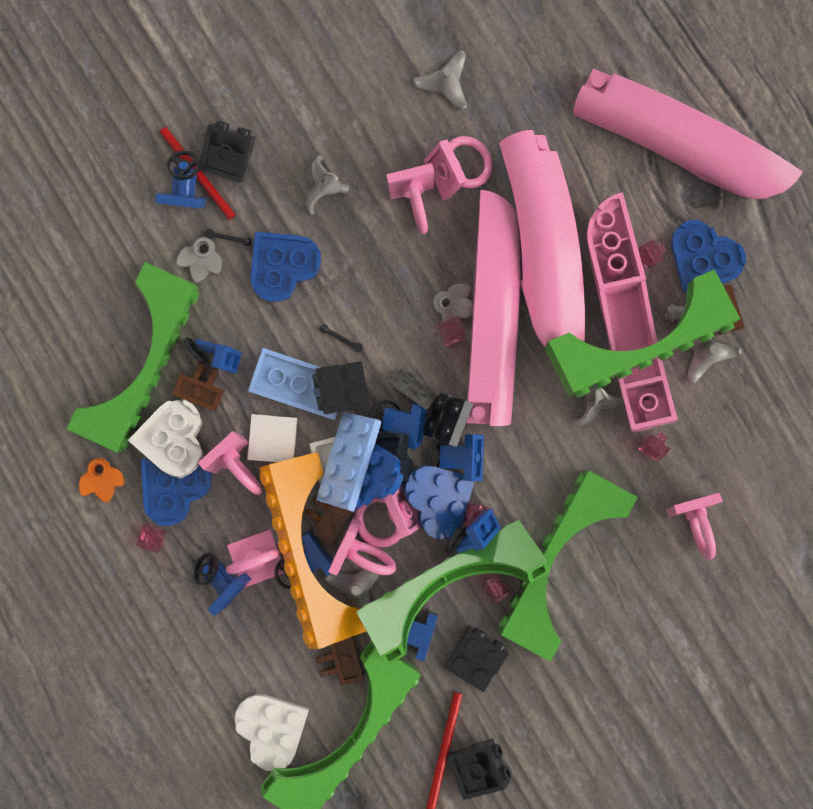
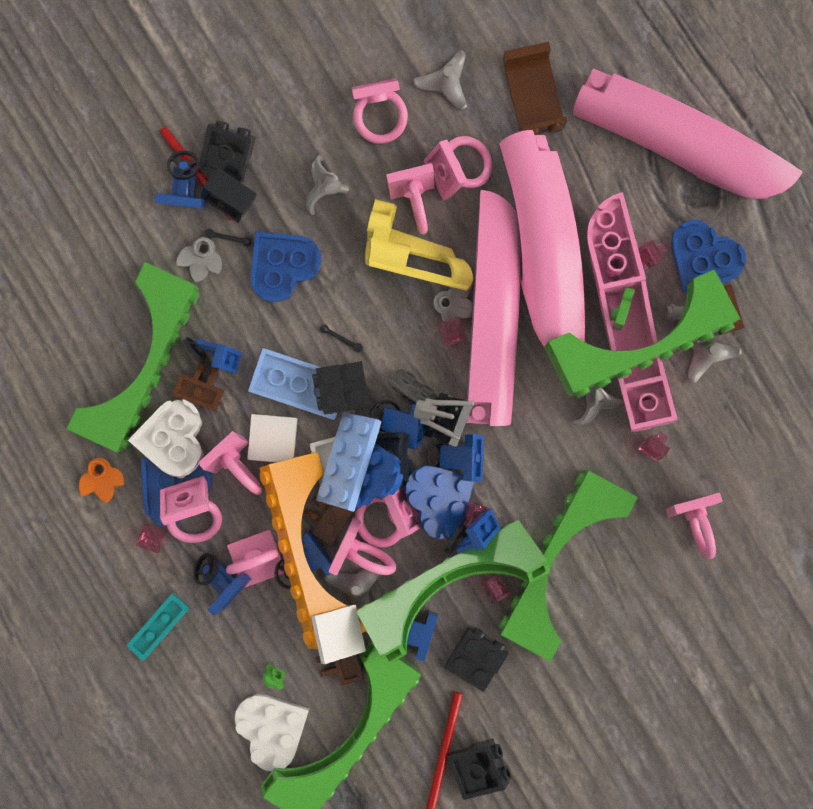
(158, 626): none -> teal plate
(186, 501): none -> bright pink tile
(228, 195): none -> black panel
(273, 677): none -> bright green plate
(338, 634): none -> white tile
(374, 93): none -> bright pink tile
(390, 250): none -> light yellow panel
(426, 411): none -> light grey plant
(533, 89): none -> reddish brown panel
(620, 314): none -> bright green plate

